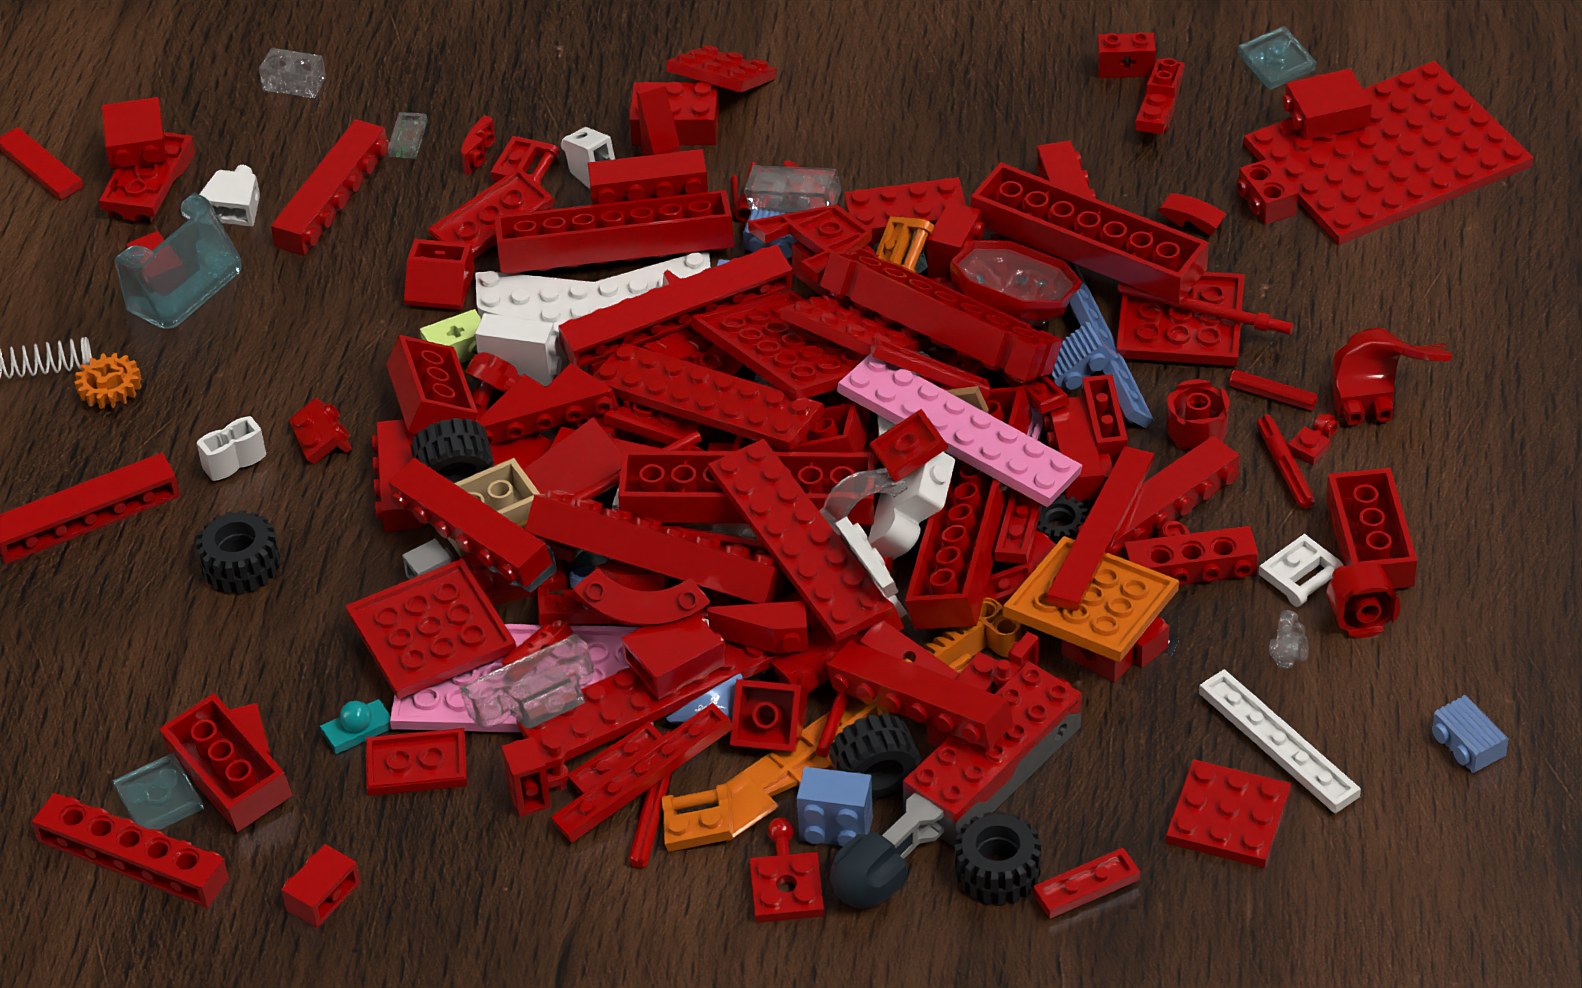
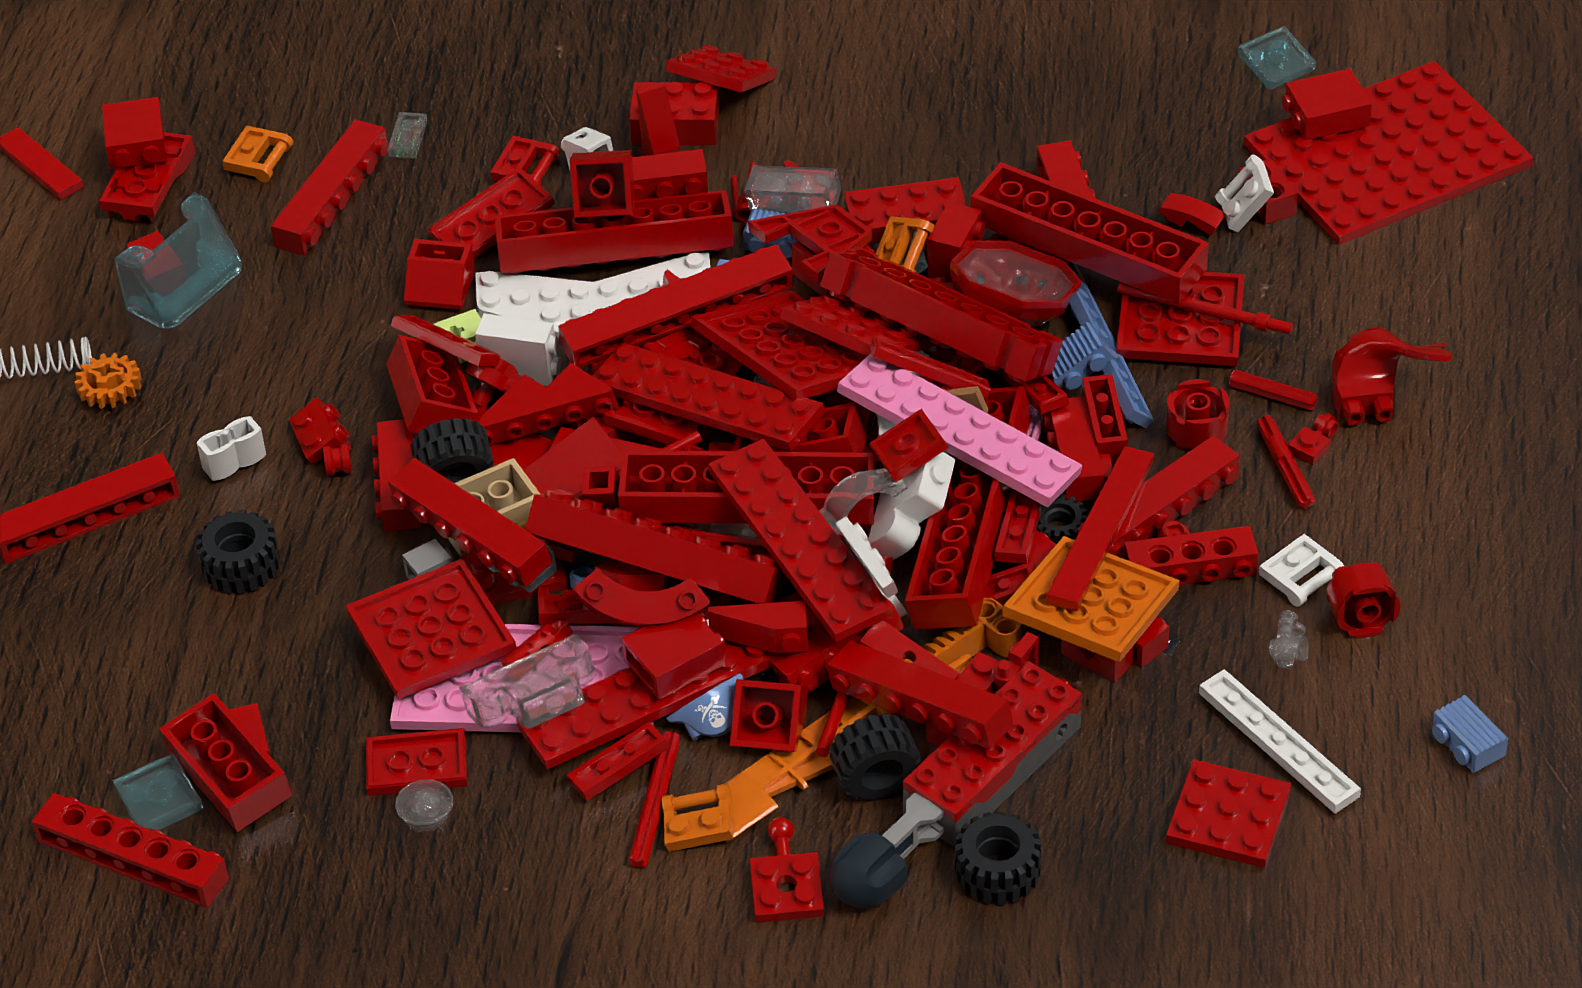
(234, 195): white torso -> none
(249, 149): none -> orange plate
(292, 72): clear brick -> none
(320, 885): red brick -> none
(337, 459): none -> red wheel
(355, 724): teal tile -> none
(424, 804): none -> clear hat
(445, 340): none -> red tile
(478, 139): red slope -> none
(527, 773): red brick -> none
(601, 485): none -> red brick
(602, 183): none -> red brick
(642, 772): red plate -> none
(833, 806): medium blue brick -> none
(1086, 883): red plate -> none
(1126, 55): red brick -> none
(1160, 96): red slope -> none
(1250, 197): none -> white plate
(1371, 523): red brick -> none

